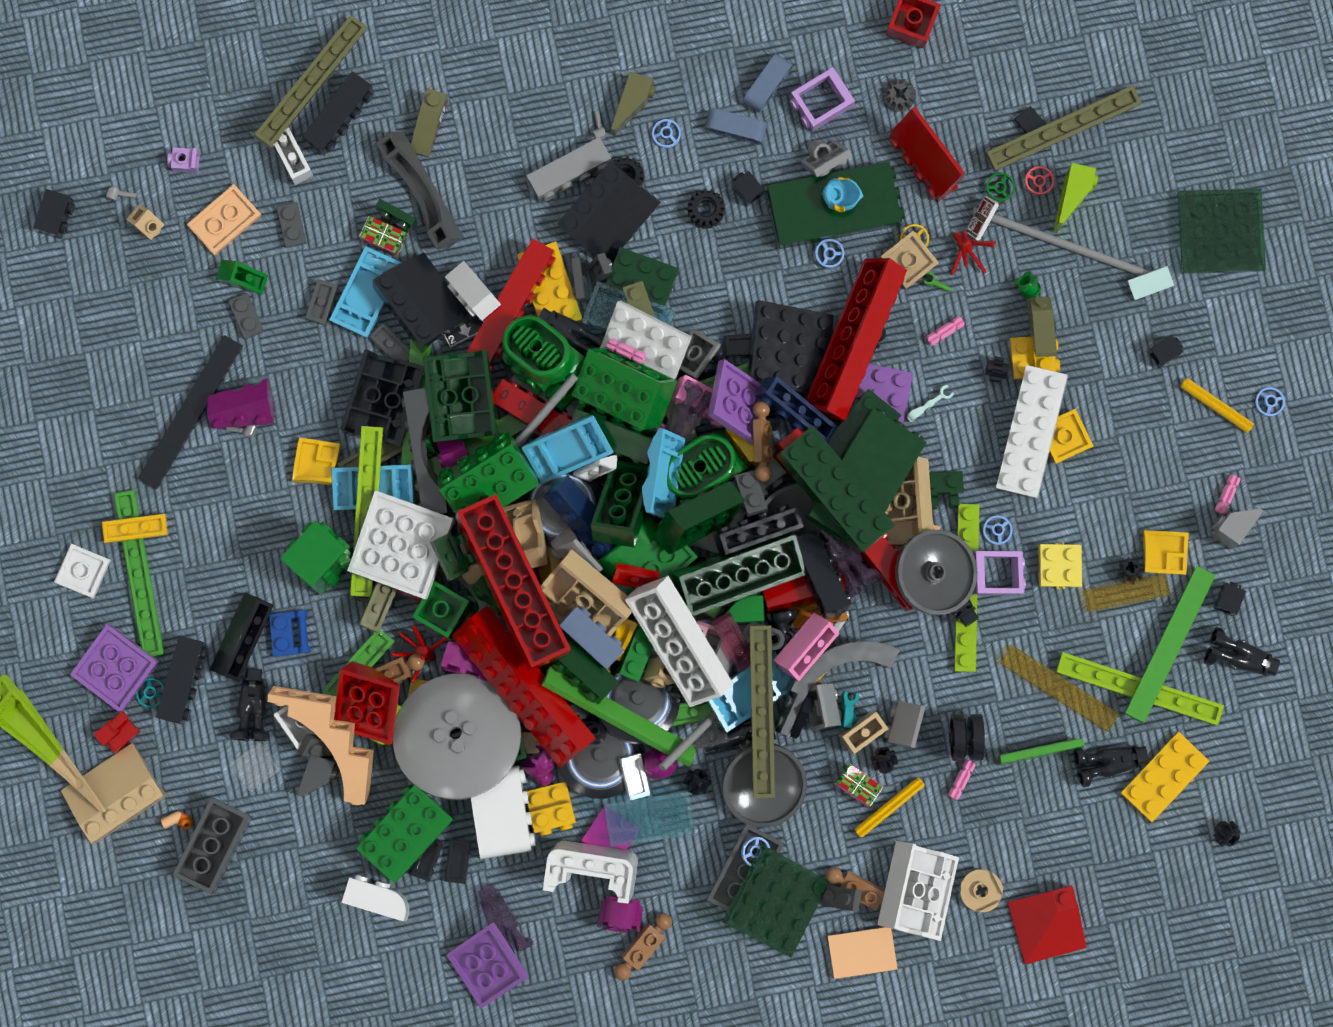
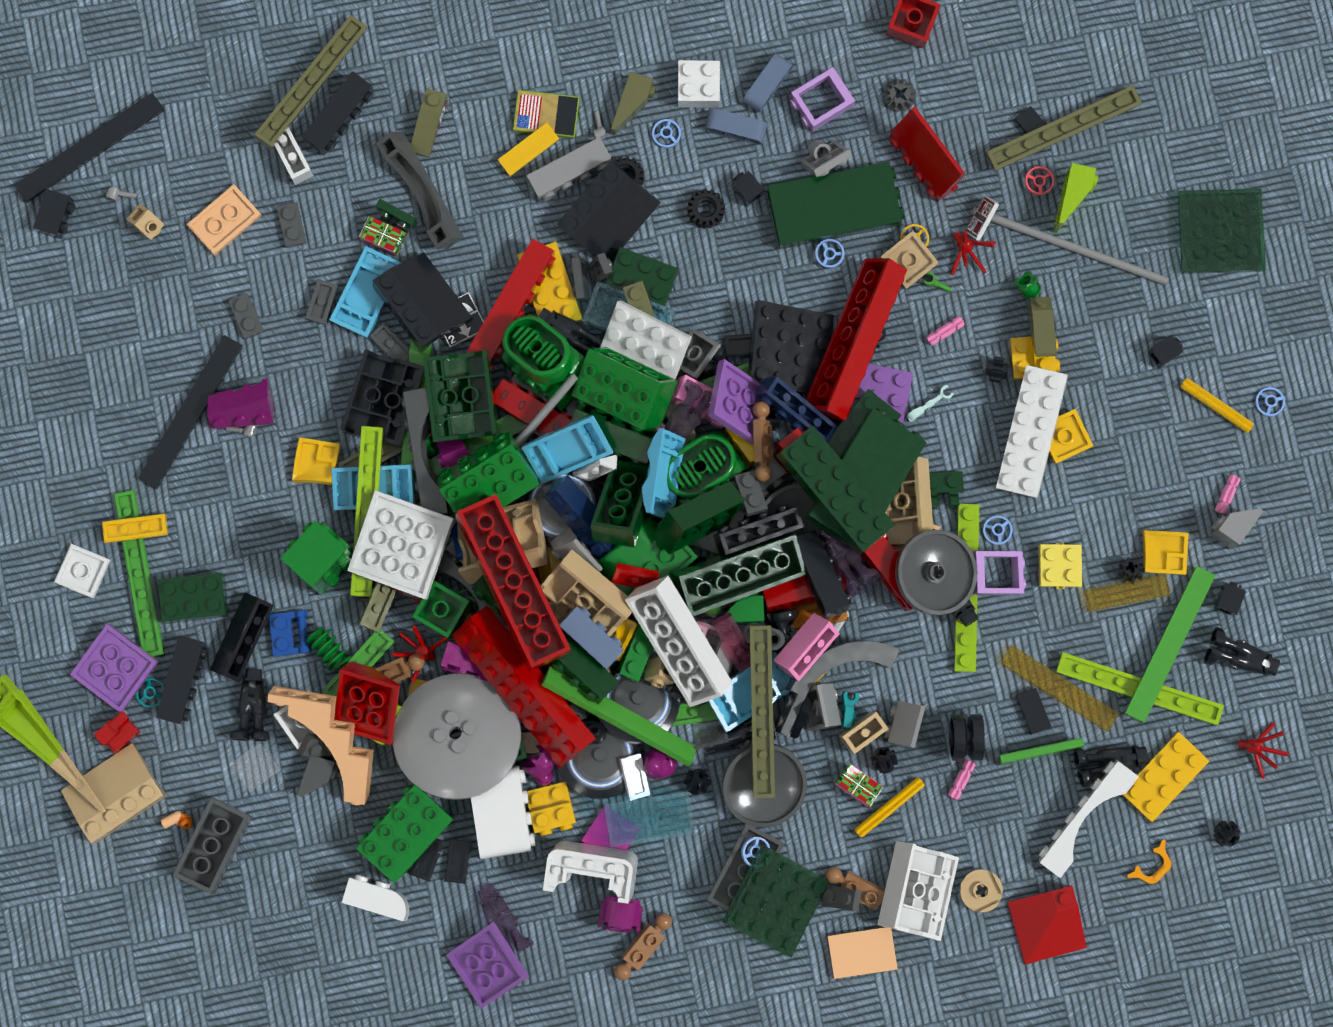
(89, 147): none -> black tile
(189, 165): lavender brick -> none
(193, 598): none -> dark green brick
(241, 276): green slope -> none
(328, 649): none -> green piece
(449, 555): dark green plate -> none
(471, 291): white brick -> none
(528, 149): none -> yellow tile
(538, 108): none -> tile
(626, 351): bright pink axle -> none
(687, 742): light grey bar -> none
(698, 84): none -> white brick
(841, 194): medium azure hair -> none
(1006, 197): green piece -> none
(1033, 711): none -> black tile
(1114, 783): none -> white arch
(1150, 282): light aqua tile -> none
(1160, 872): none -> light orange helmet
(1256, 746): none -> red plant

